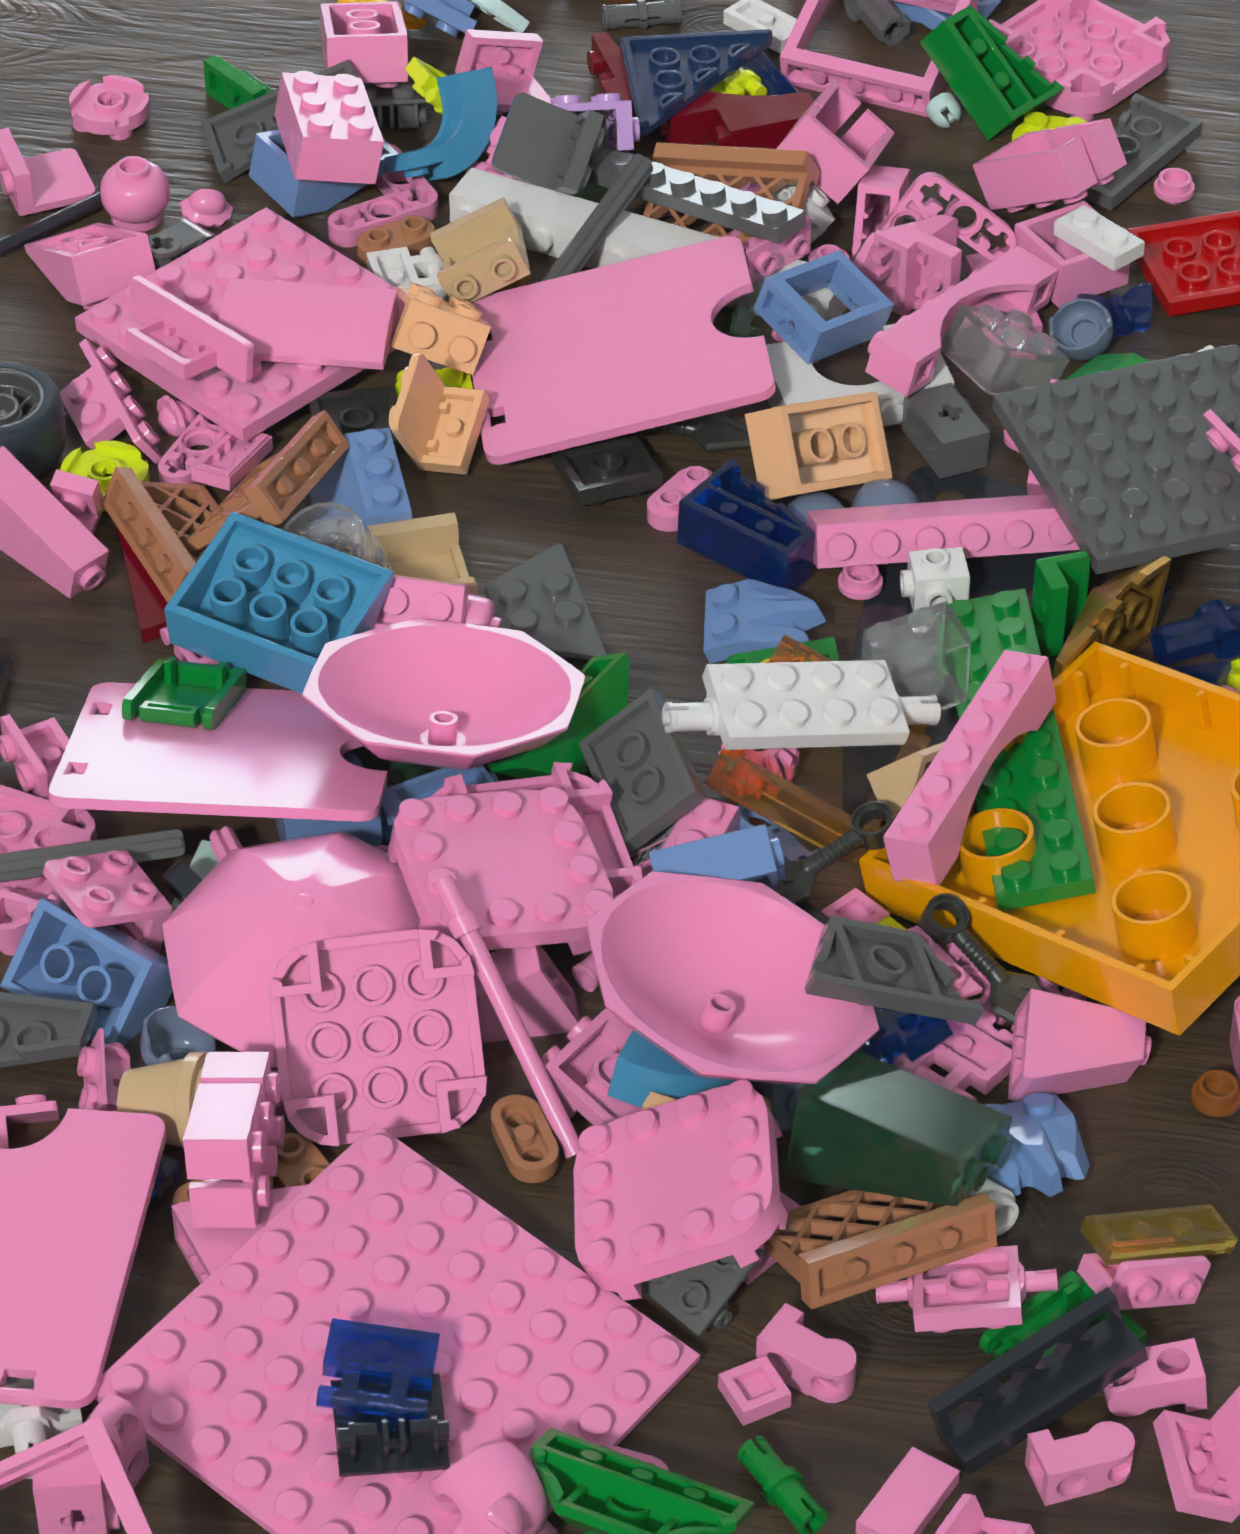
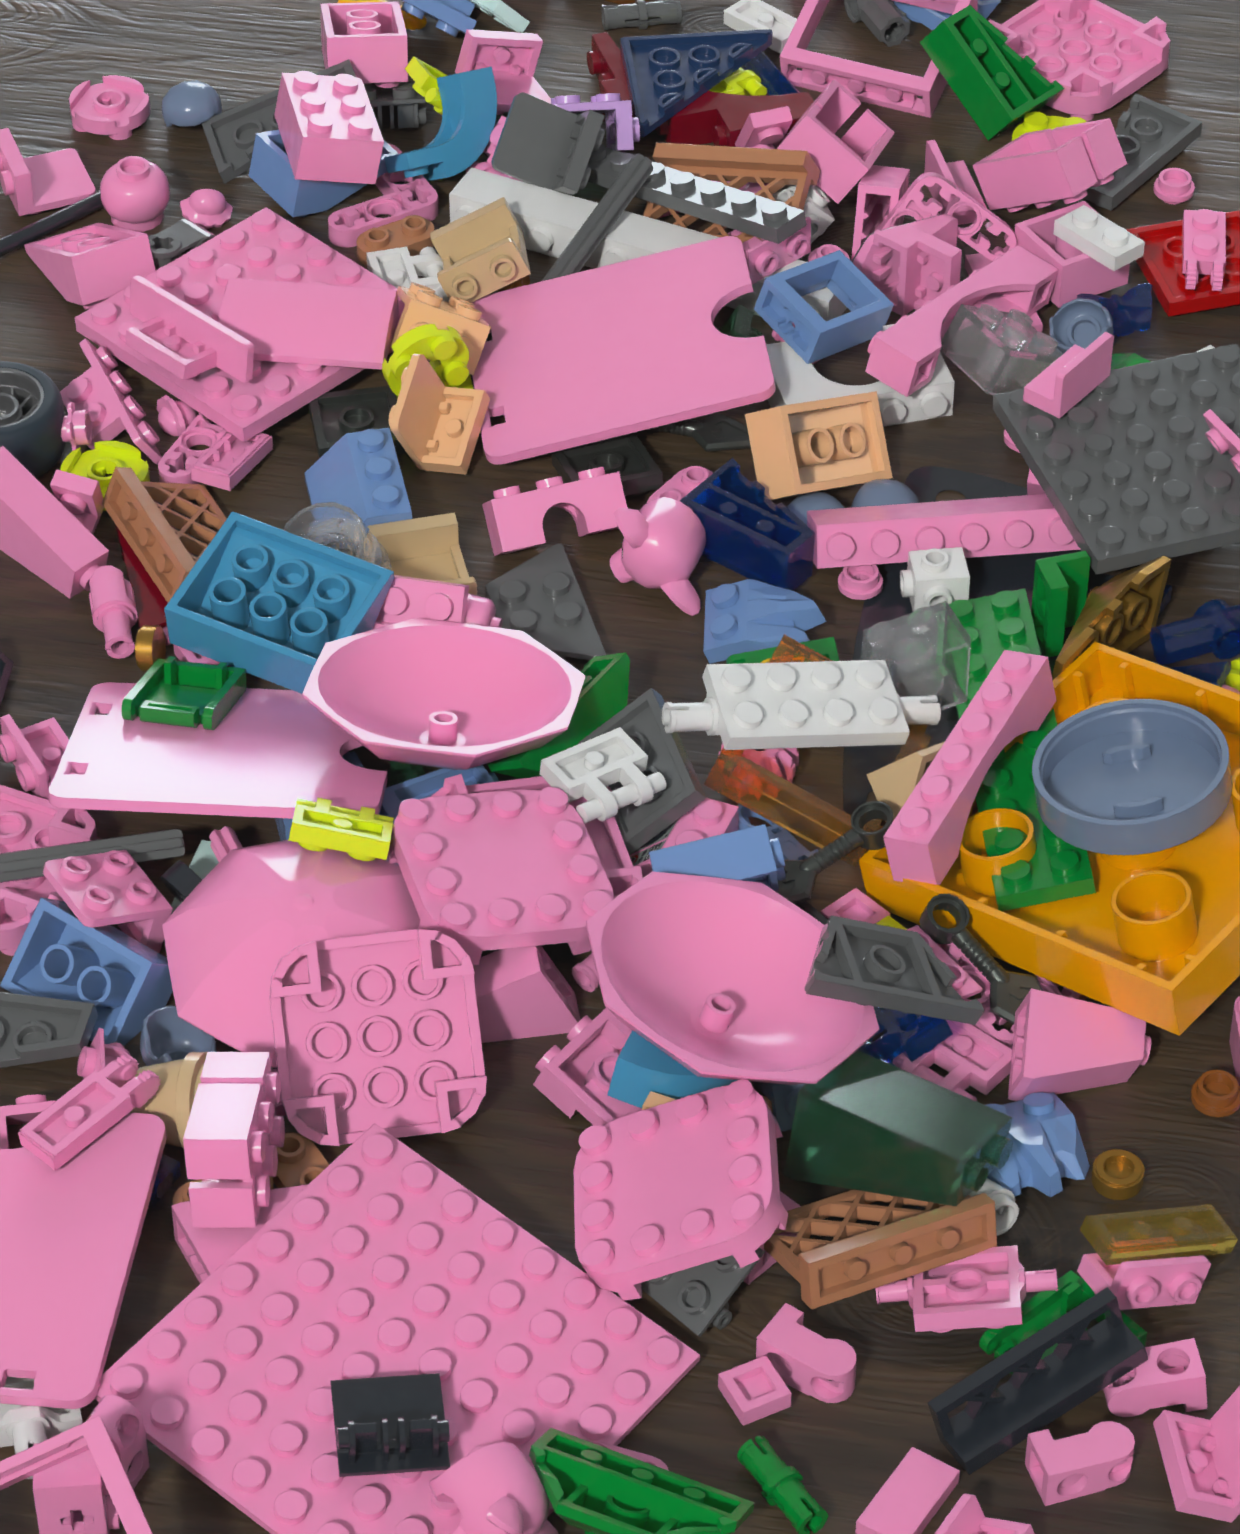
(76, 427): none -> bright pink plate
(88, 1111): none -> bright pink hinge
(113, 610): none -> bright pink arm
(149, 646): none -> pearl gold tile
(190, 104): none -> sand blue hair
(230, 85): green panel -> none
(280, 481): nougat fence -> none
(342, 829): none -> neon yellow plate
(378, 1356): clear blue plate -> none
(443, 347): none -> neon yellow plate
(466, 926): bright pink bar -> none
(517, 517): none -> bright pink arch
(531, 1146): nougat plate -> none
(597, 763): none -> white plate
(661, 549): none -> bright pink piece
(765, 128): none -> bright pink hinge
(943, 110): light aqua hinge -> none
(946, 430): dark grey brick -> none
(957, 174): none -> bright pink panel
(1071, 377): none -> bright pink panel
(1118, 1174): none -> pearl gold tile
(1132, 777): none -> sand blue brick
(1204, 247): none -> bright pink hinge

